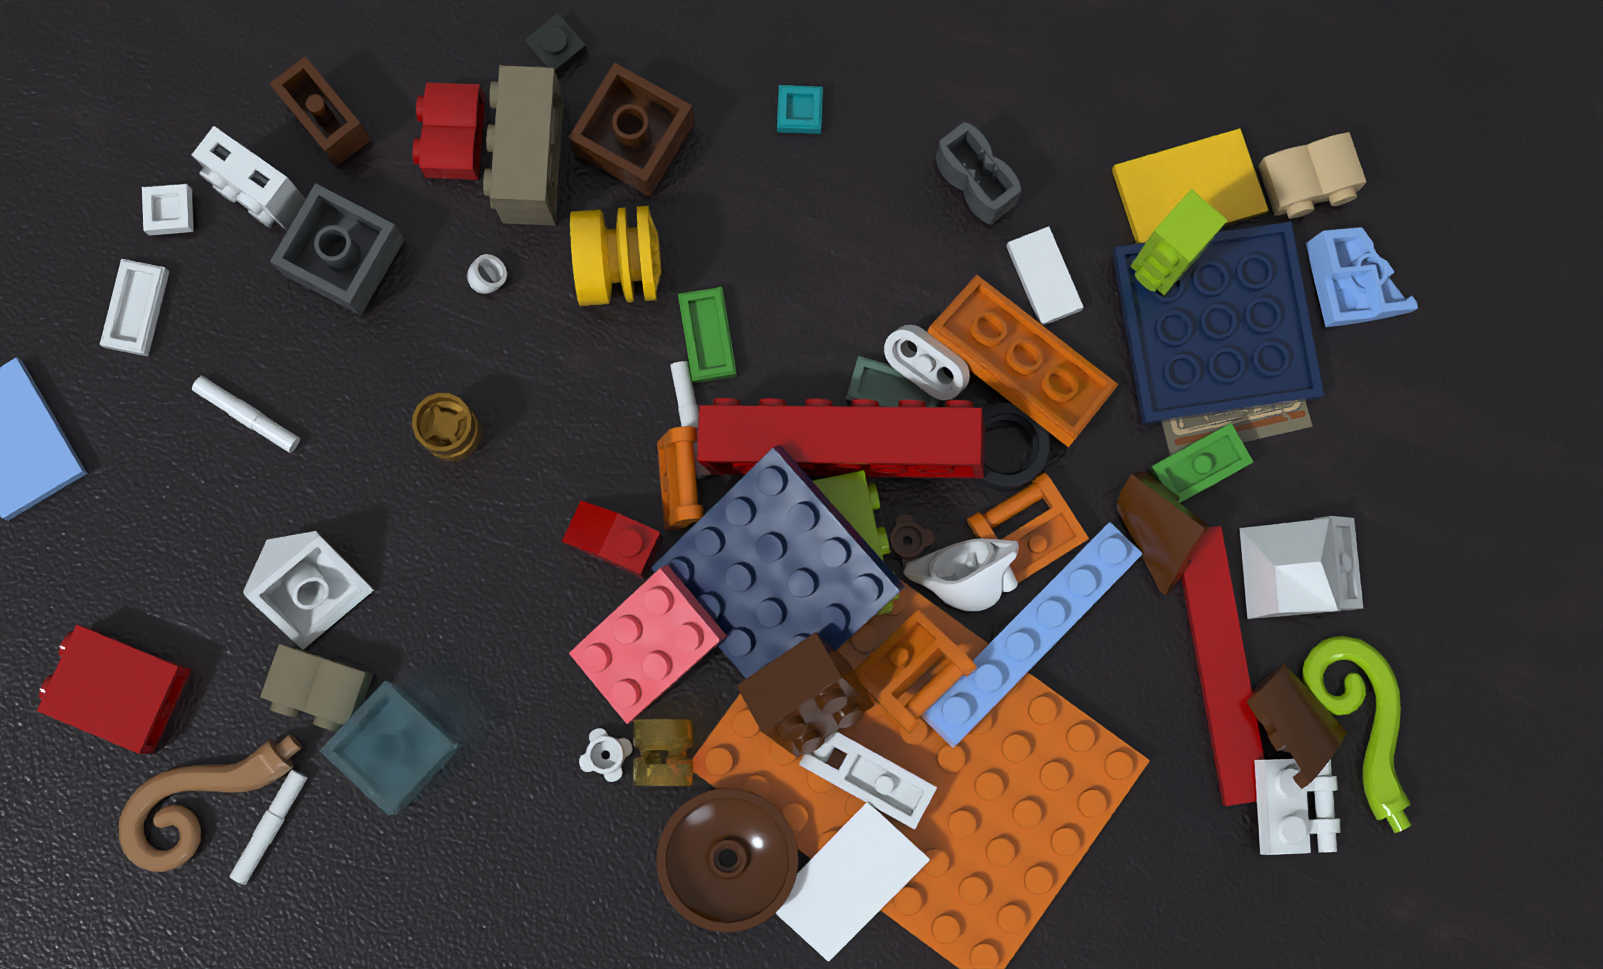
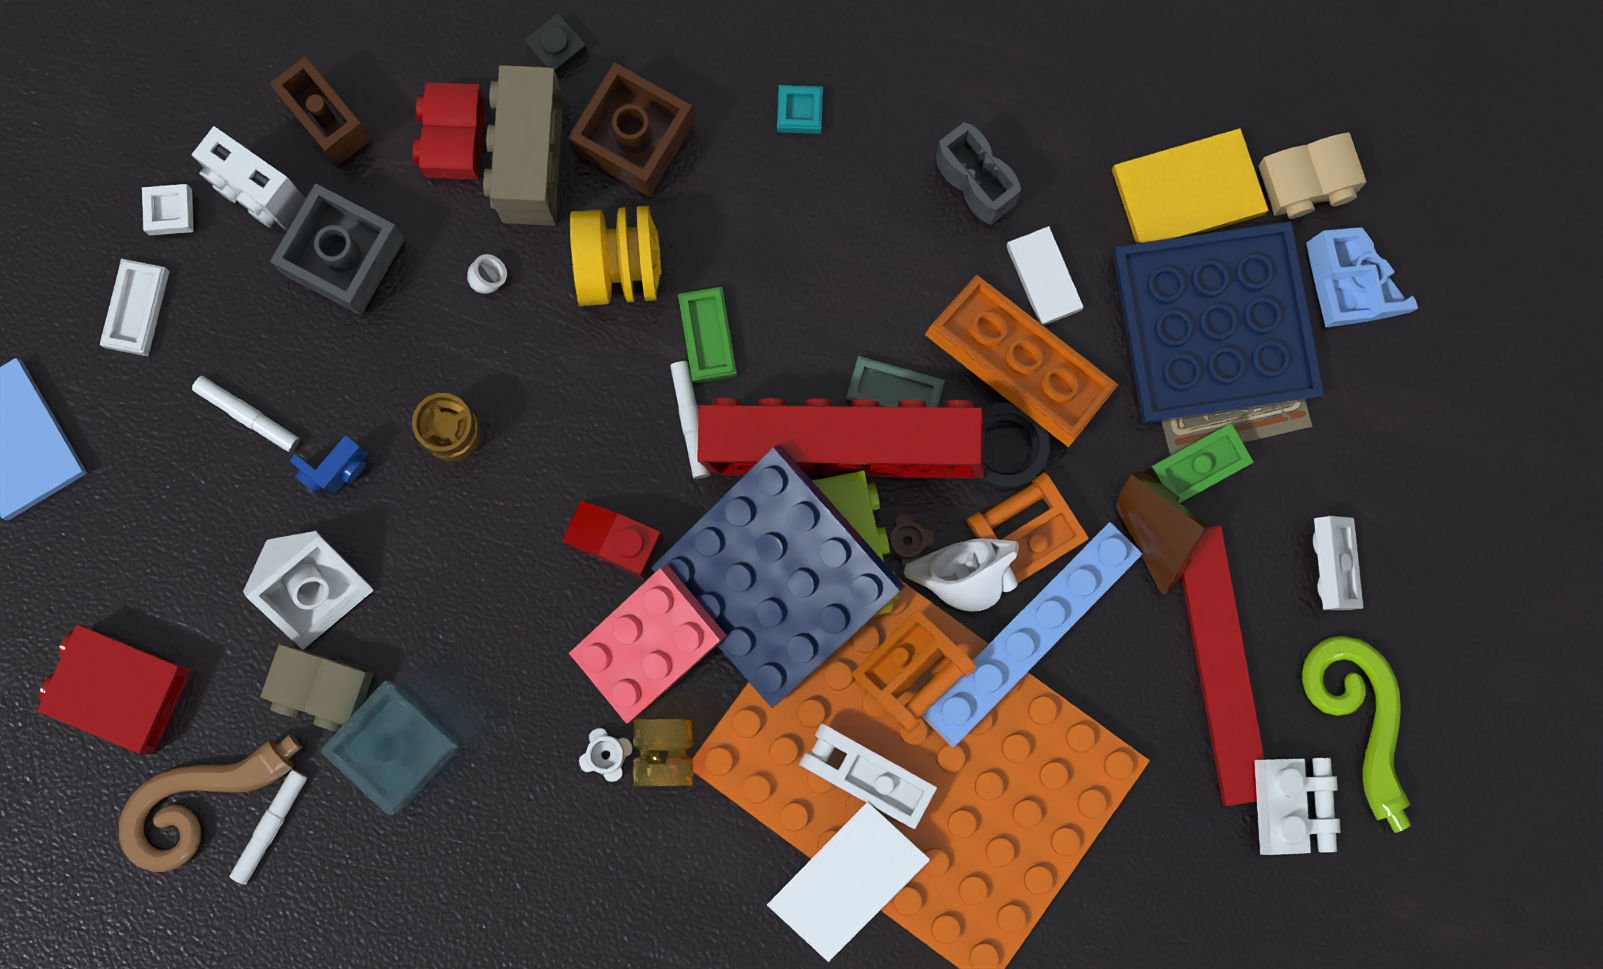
(340, 466): none -> blue bracket
(678, 478): orange plate -> none
(722, 895): reddish brown dish -> none
(805, 696): reddish brown brick -> none
(926, 364): white plate -> none
(1177, 243): lime brick -> none
(1290, 569): white slope -> none
(1296, 722): reddish brown slope -> none

